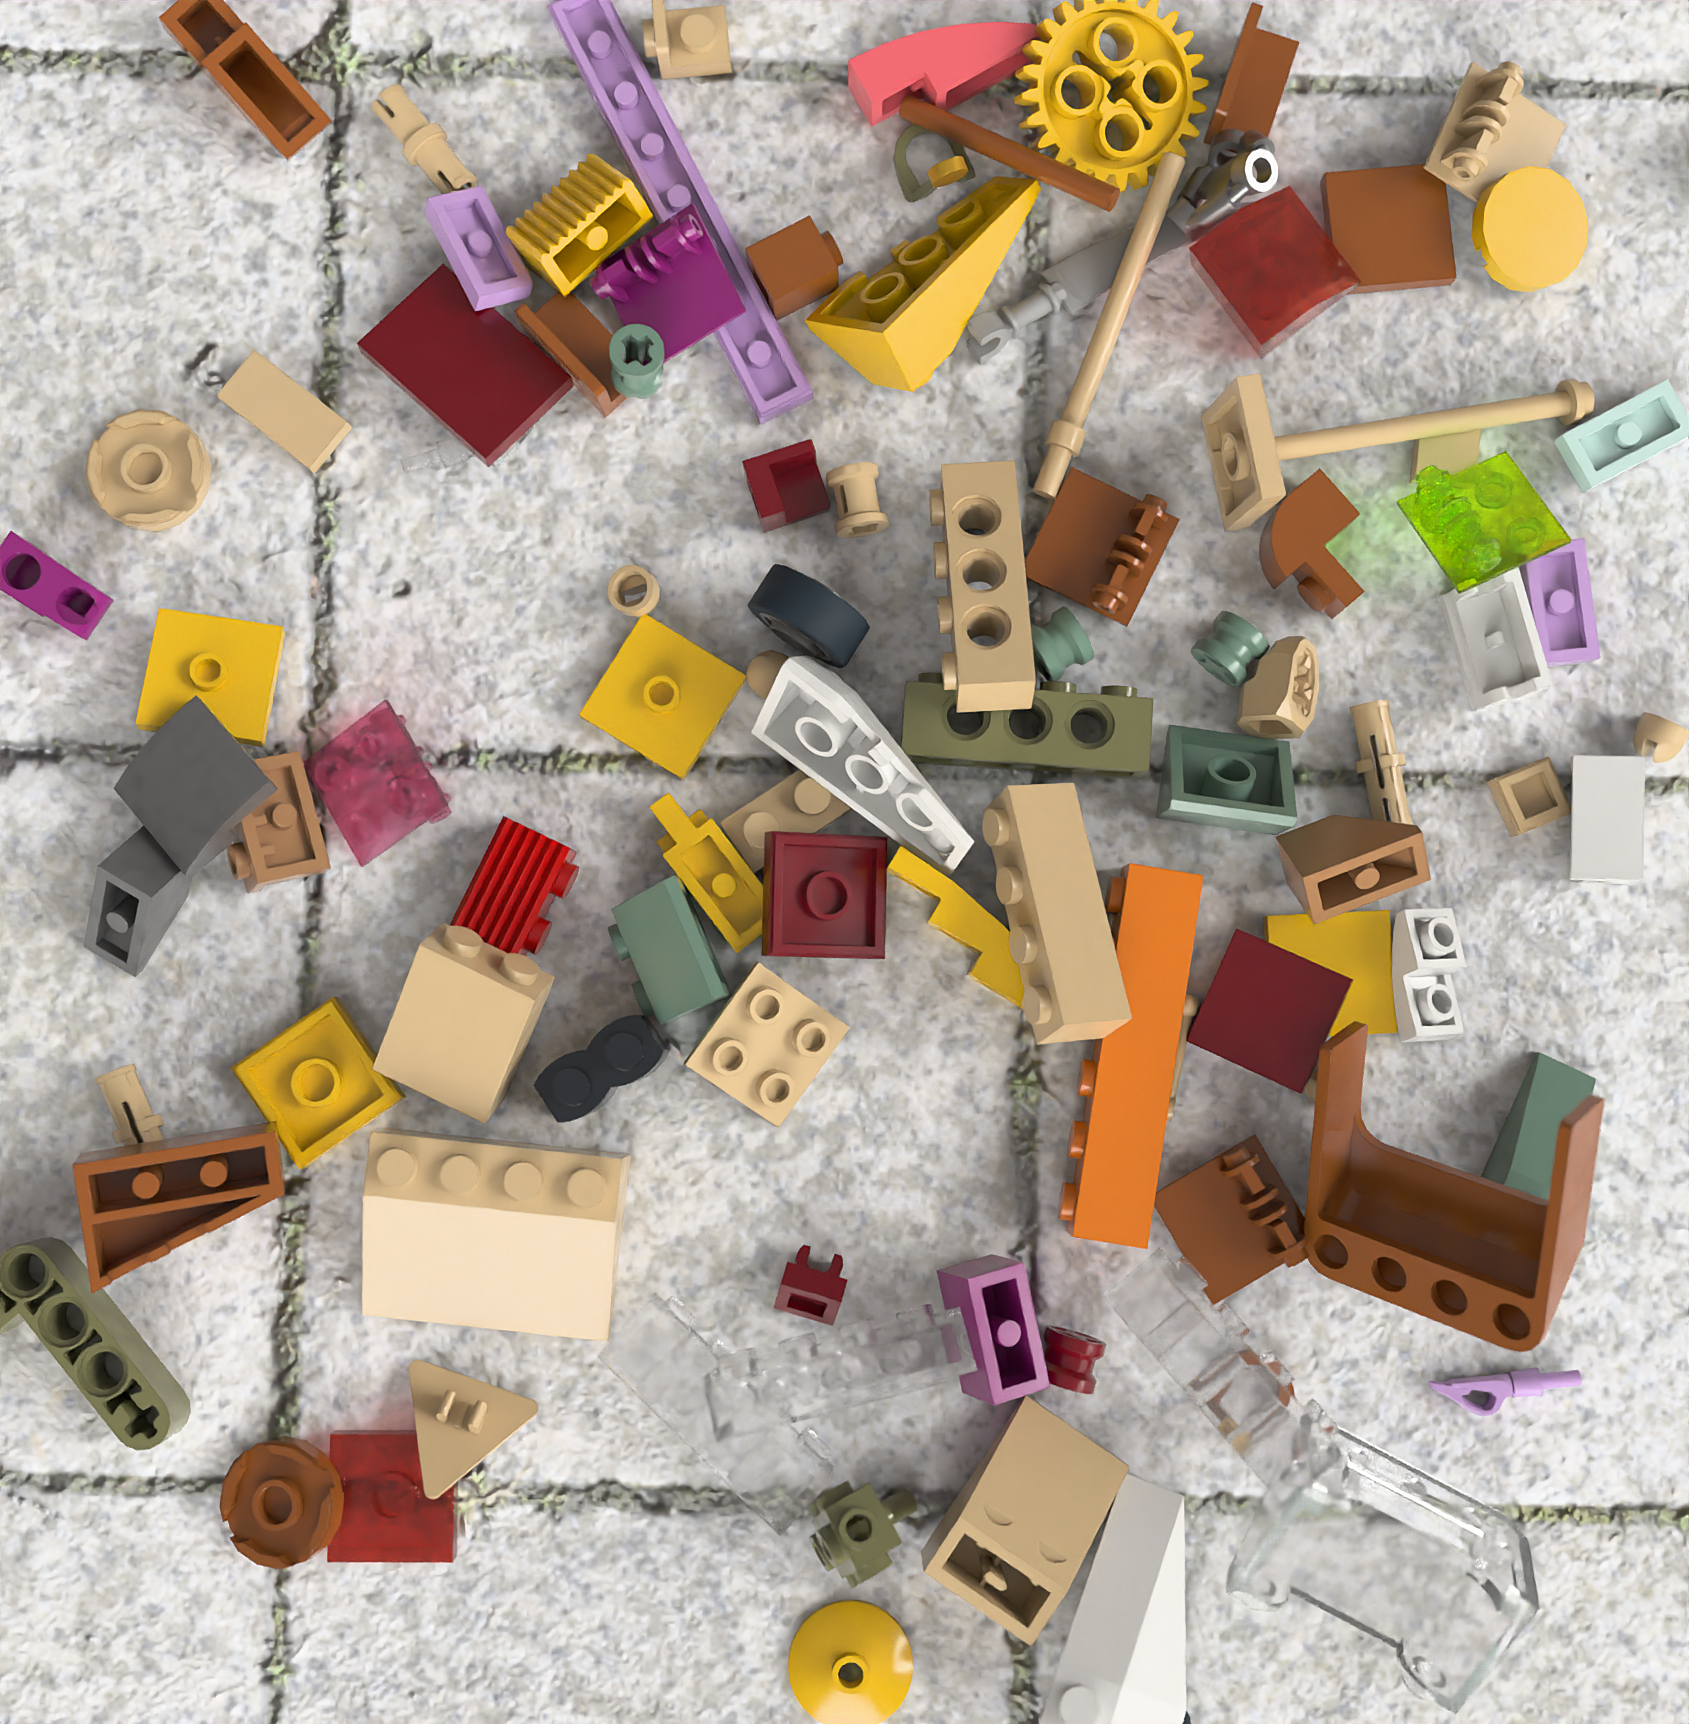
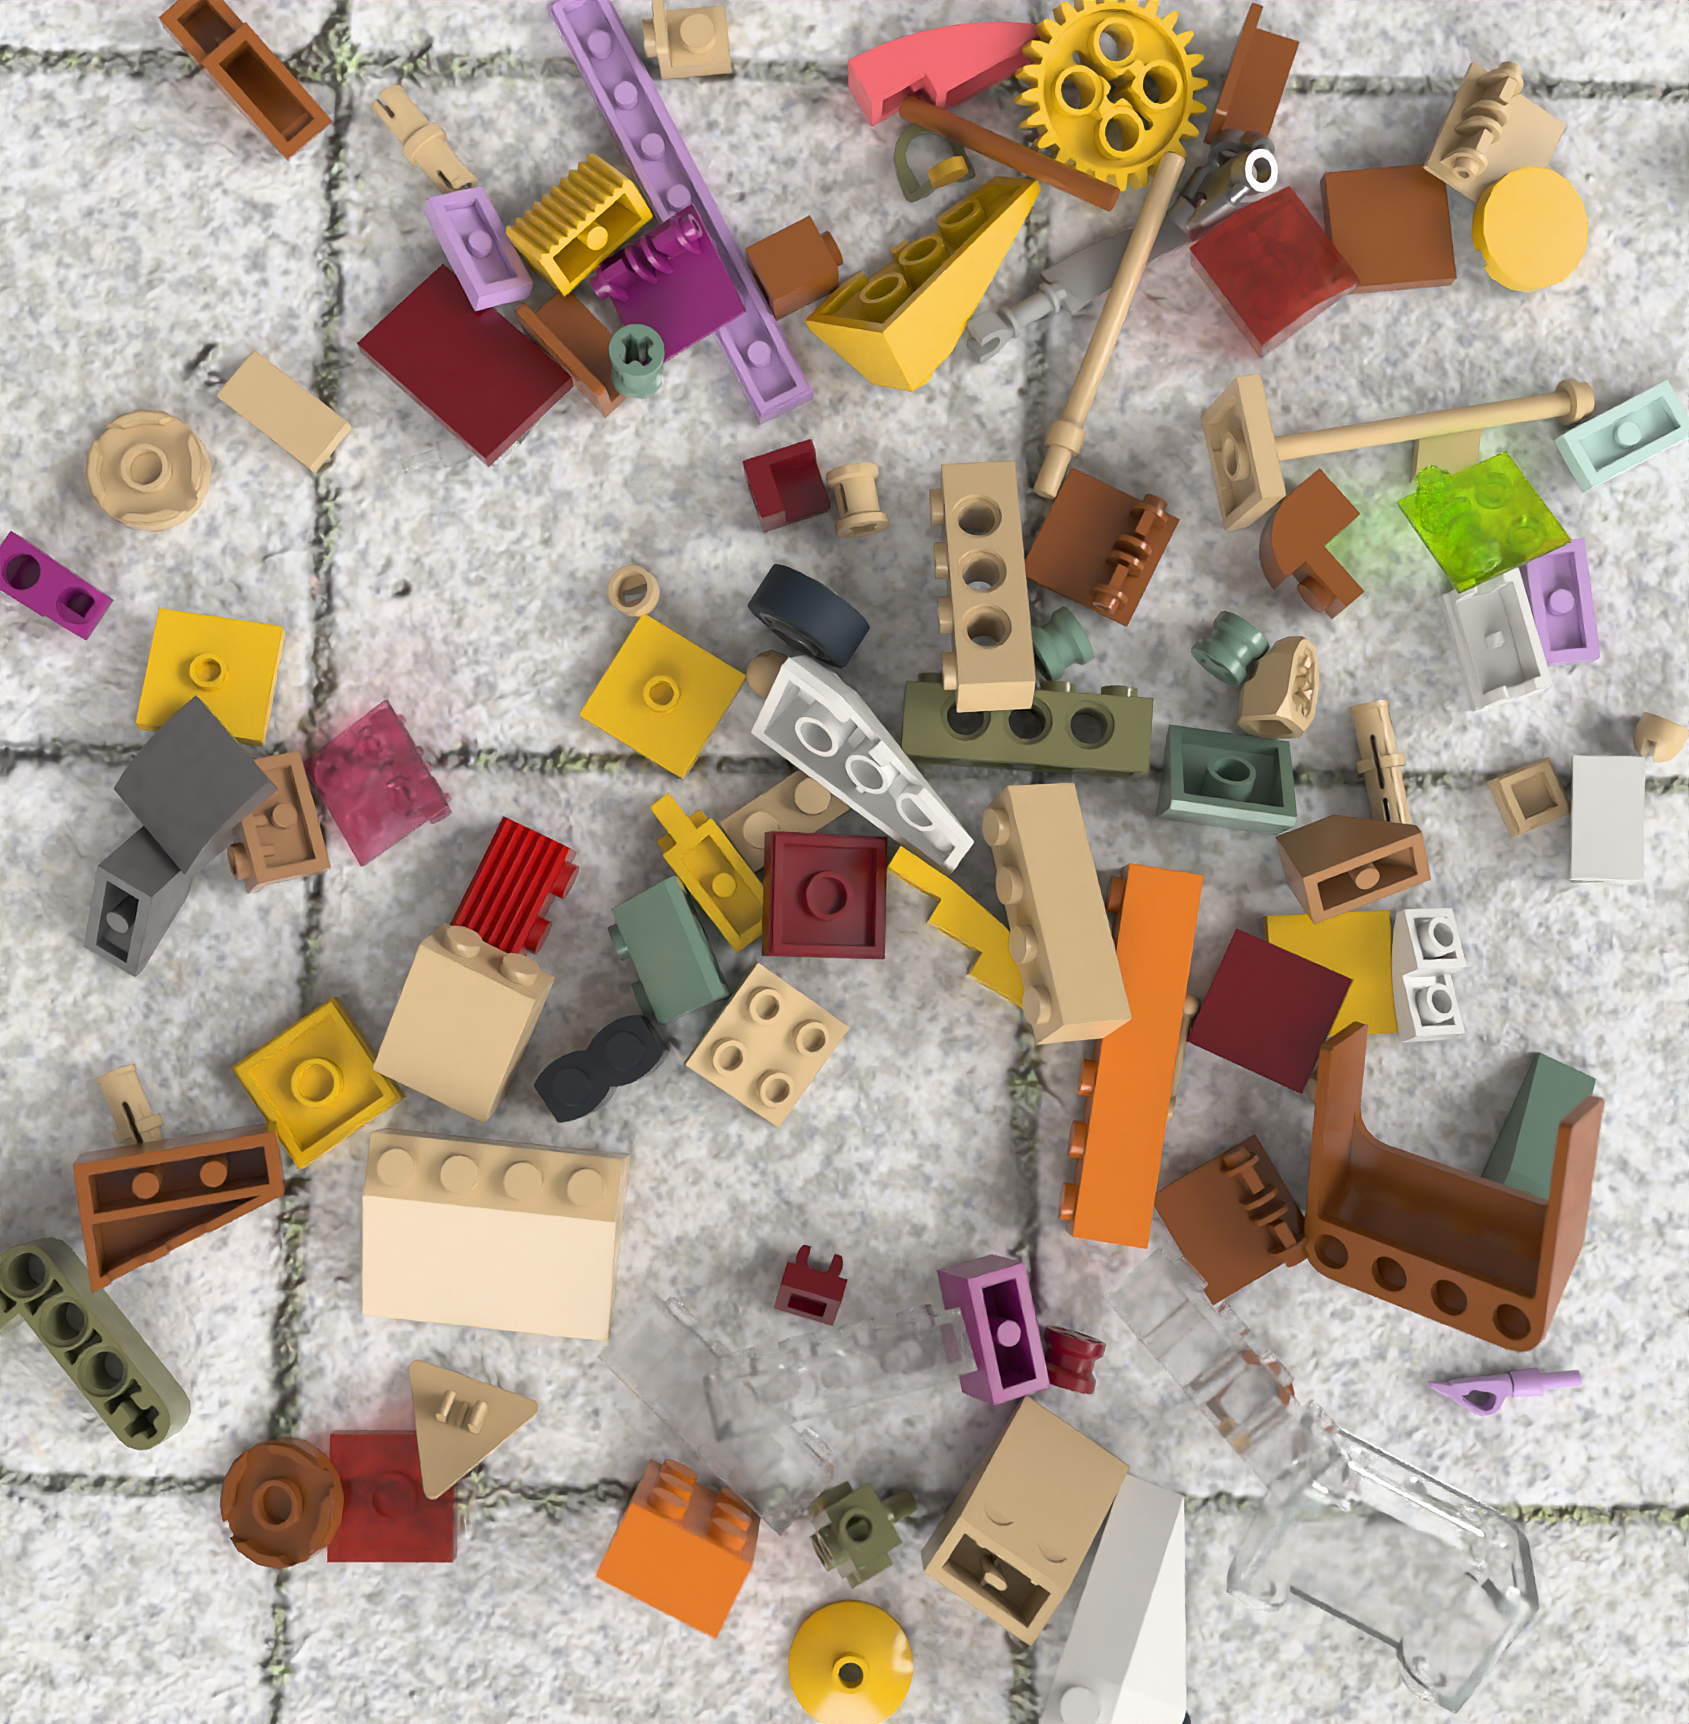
(682, 1547): none -> orange brick

